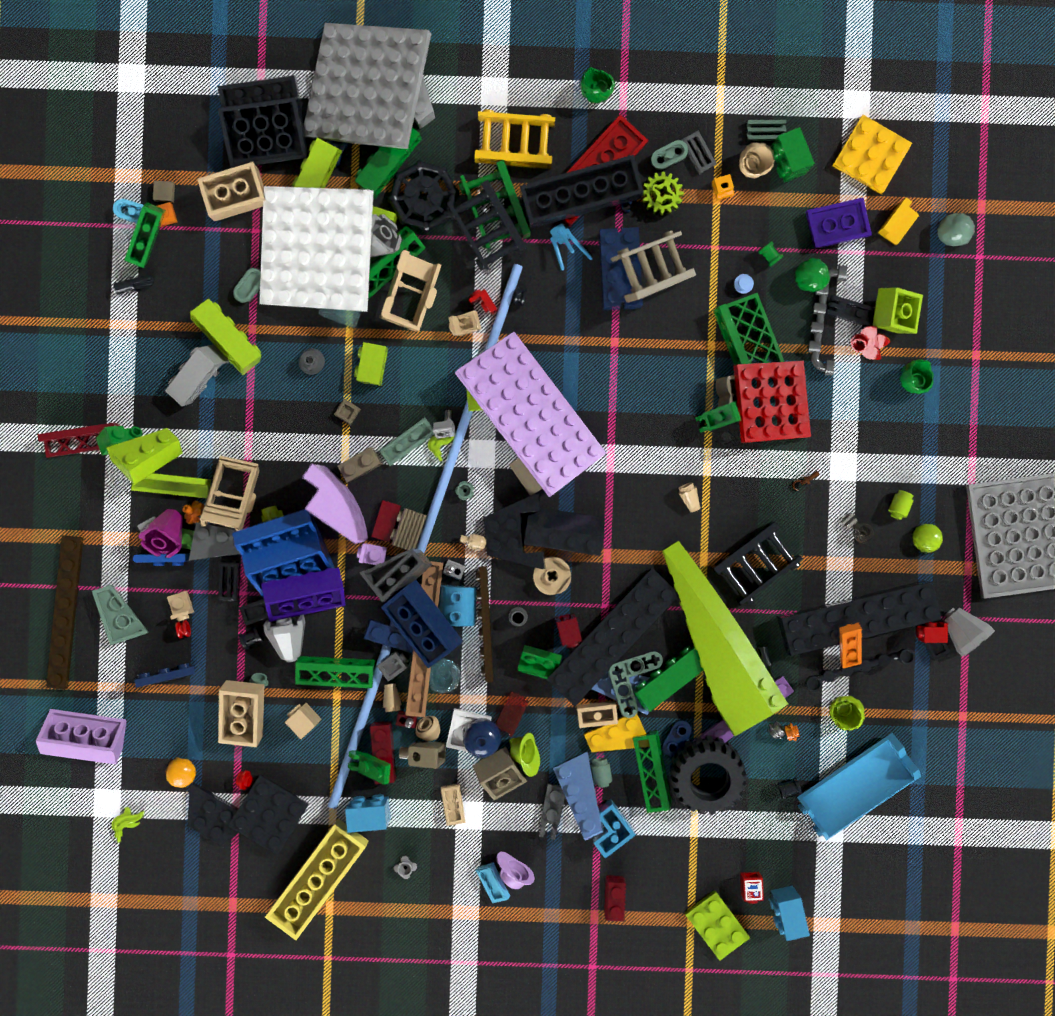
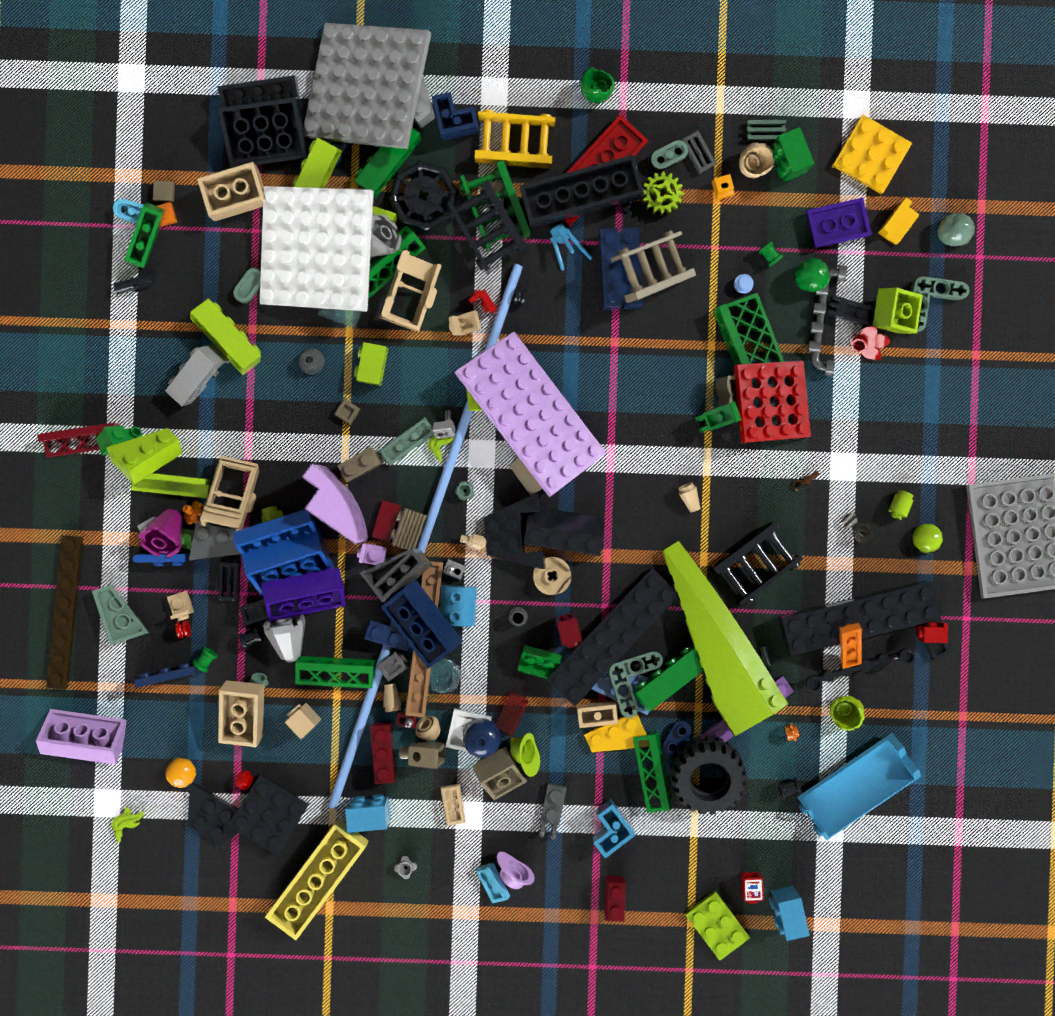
(204, 659): none -> green bush
(370, 766): green hinge -> none
(451, 122): none -> dark blue brick
(485, 631): dark brown plate -> none
(578, 787): medium blue wing -> none
(601, 772): sand green brick -> none
(777, 730): flat silver plate -> none
(917, 376): green hair -> none
(926, 281): none -> sand green beam
(966, 630): light grey cone -> none

